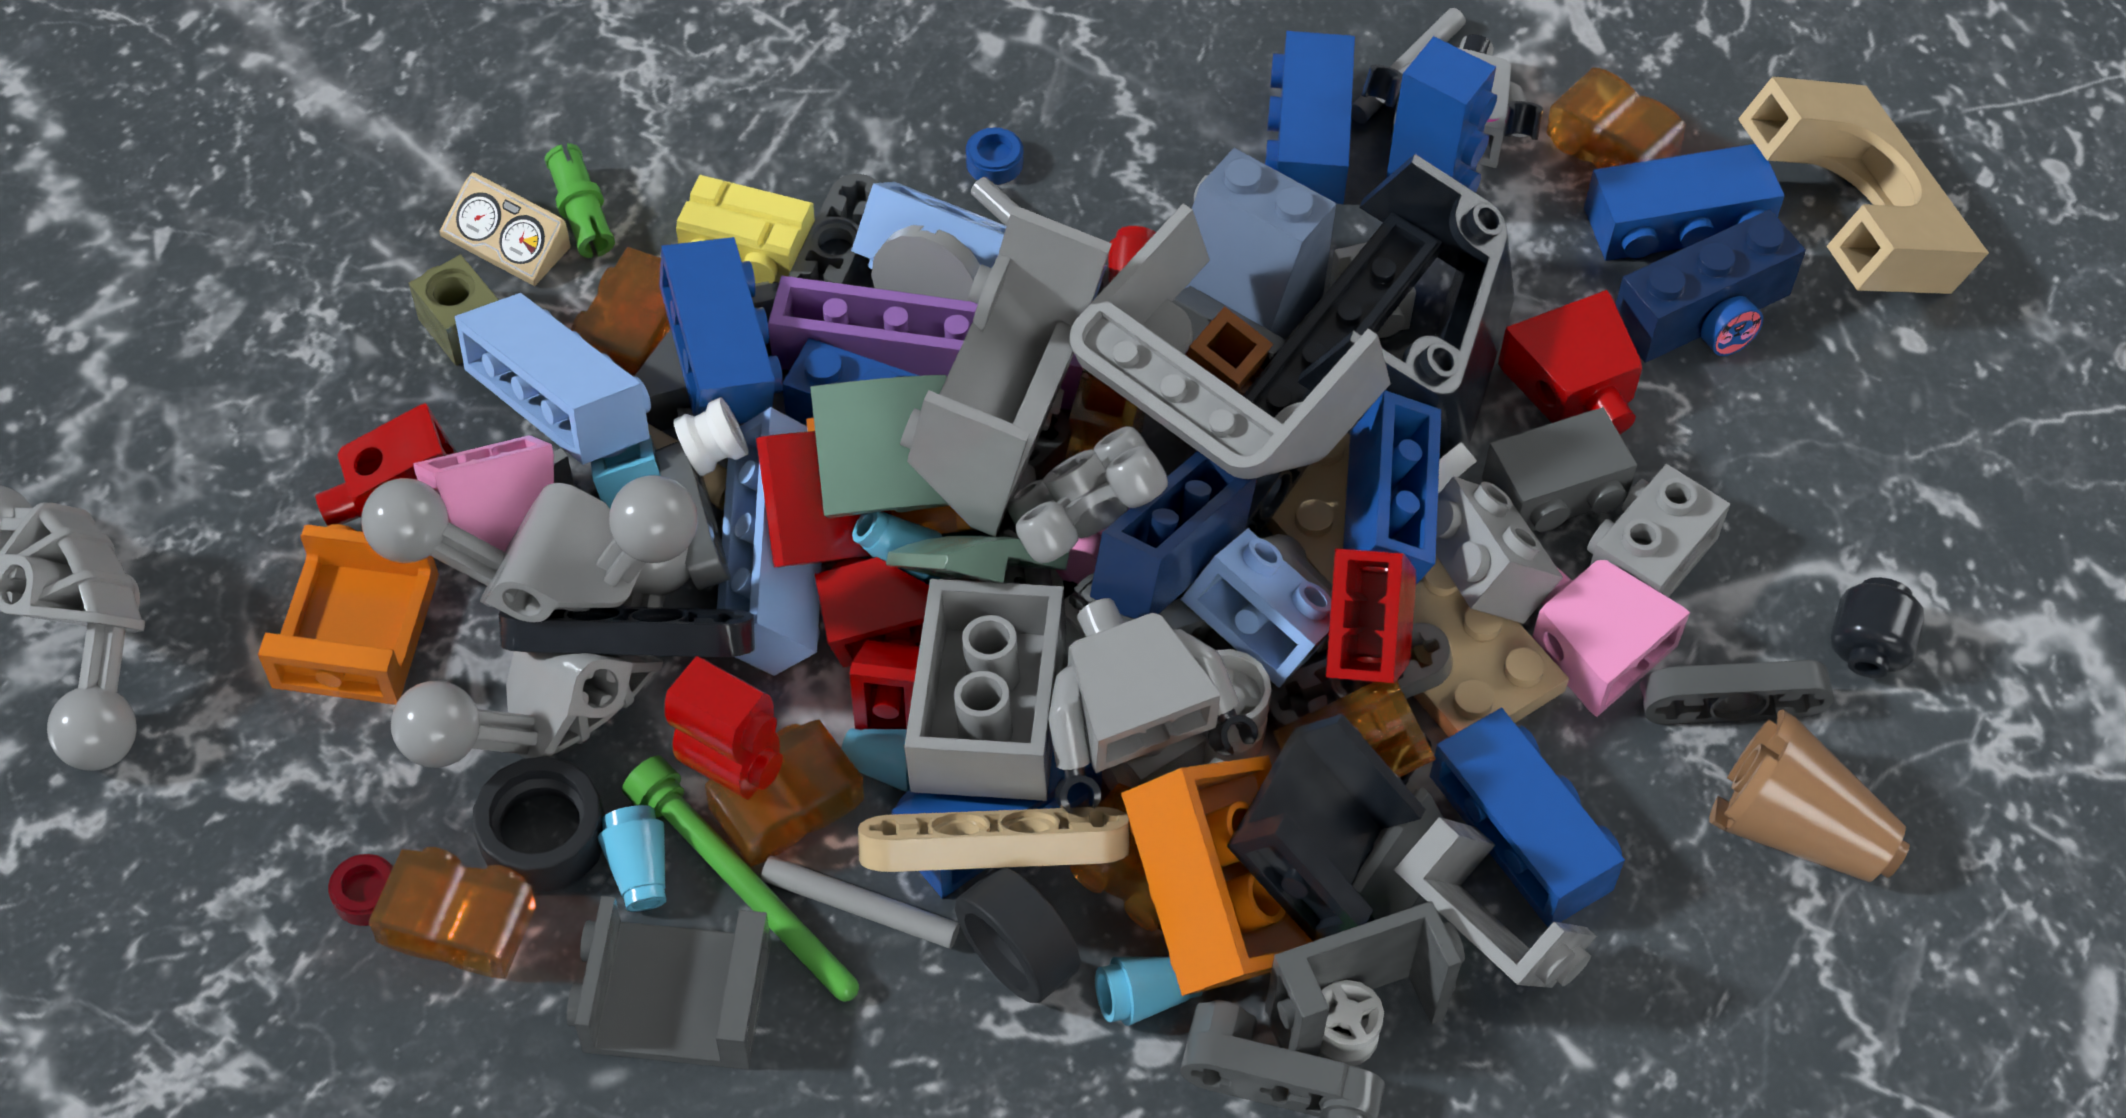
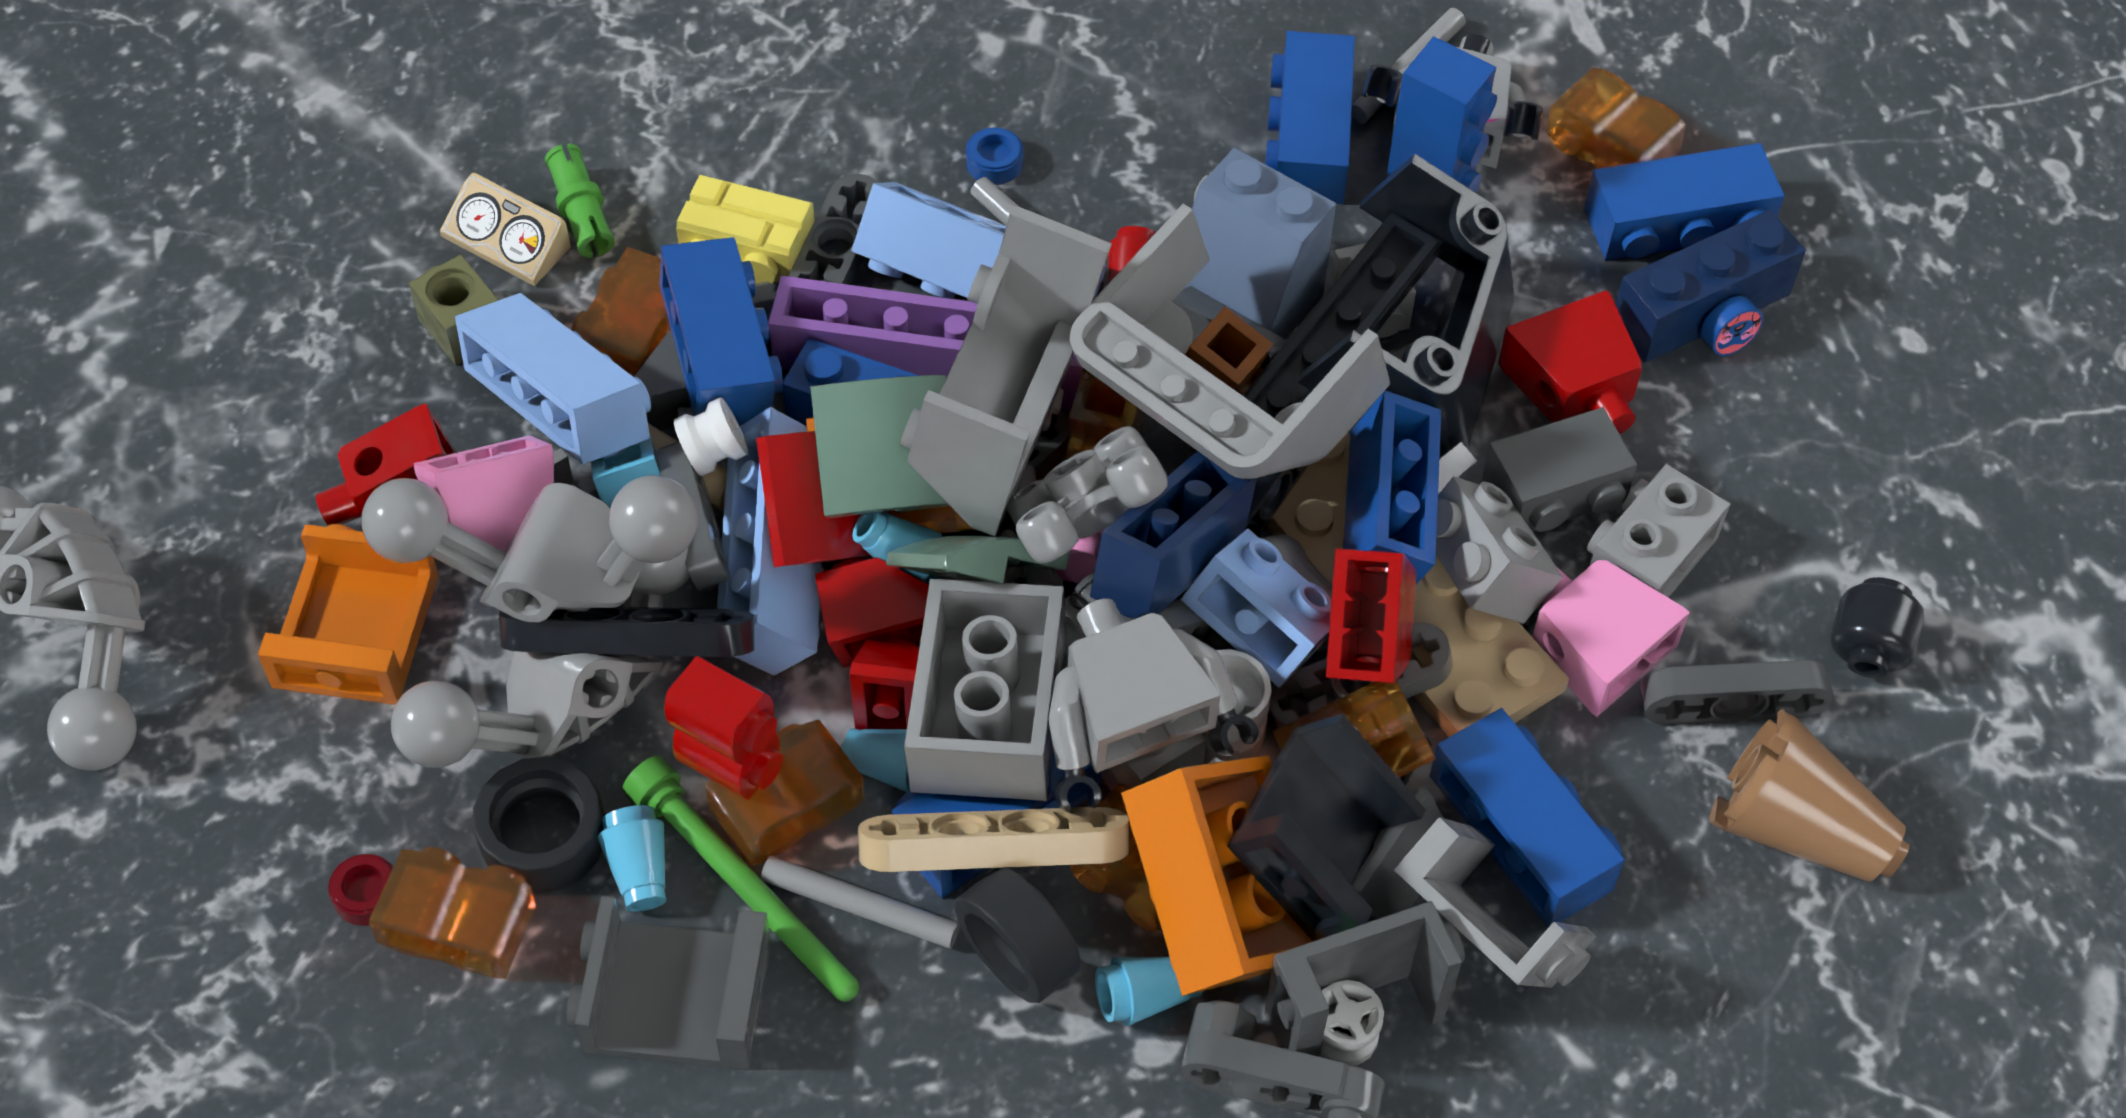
(925, 264): light grey tile -> none
(1912, 231): tan arch -> none

